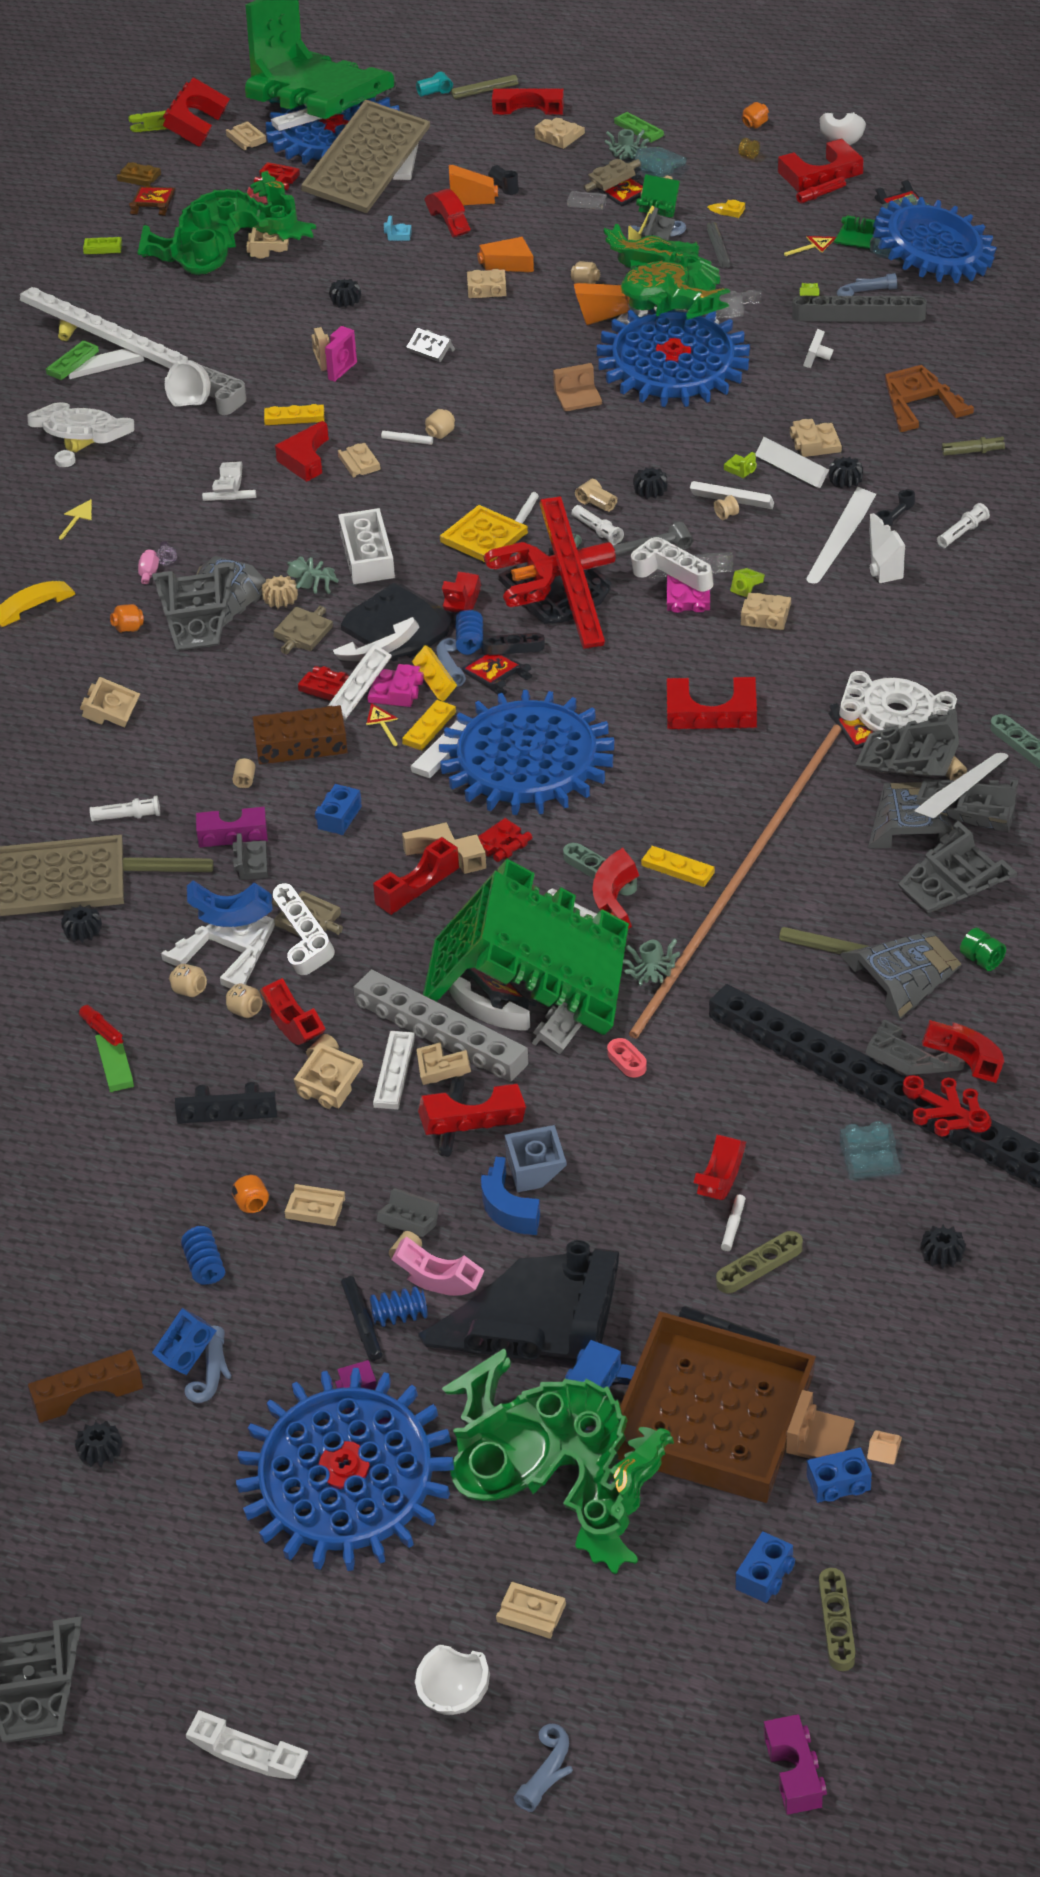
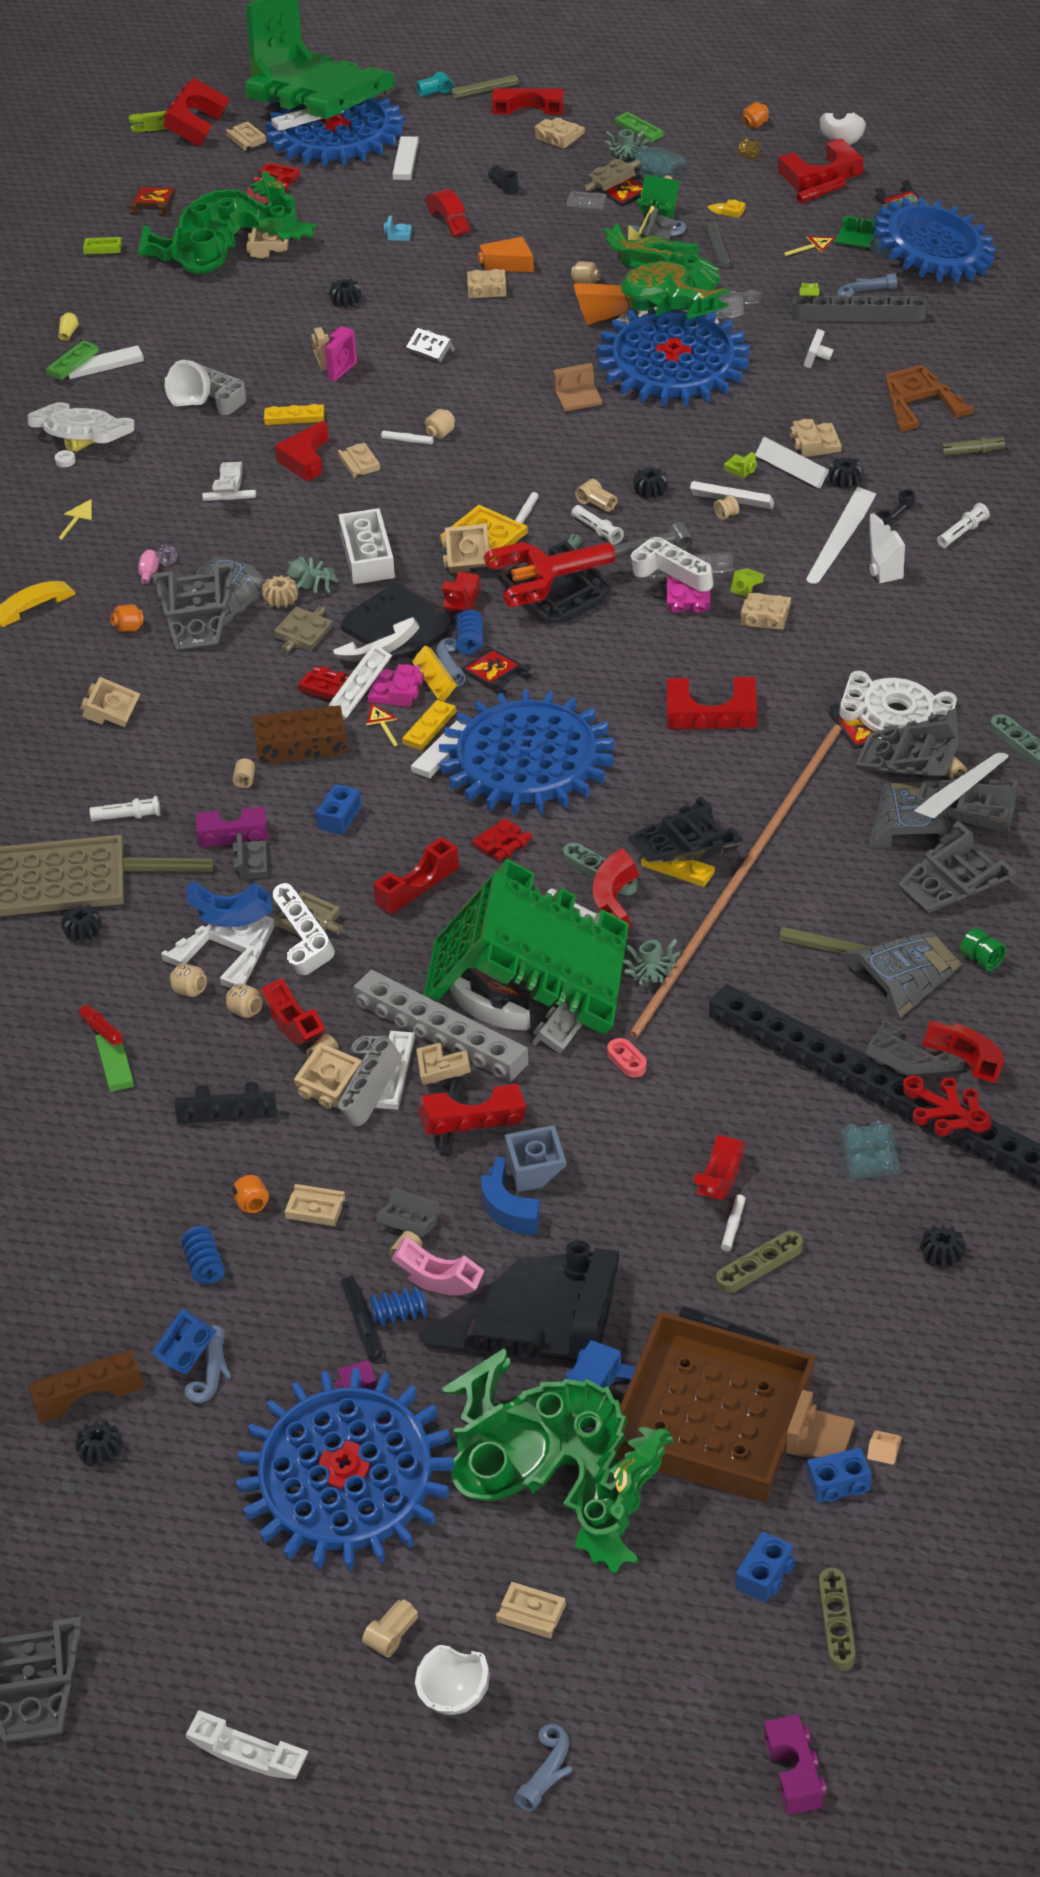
(101, 327): white plate -> none
(139, 174): pearl gold plate -> none
(365, 156): dark tan plate -> none
(377, 1067): none -> light grey beam
(386, 1634): none -> tan piece
(465, 547): none -> tan plate
(470, 849): tan arch -> none
(471, 186): orange slope -> none
(513, 643): black beam -> none
(572, 572): red plate -> none
(685, 836): none -> black wedge

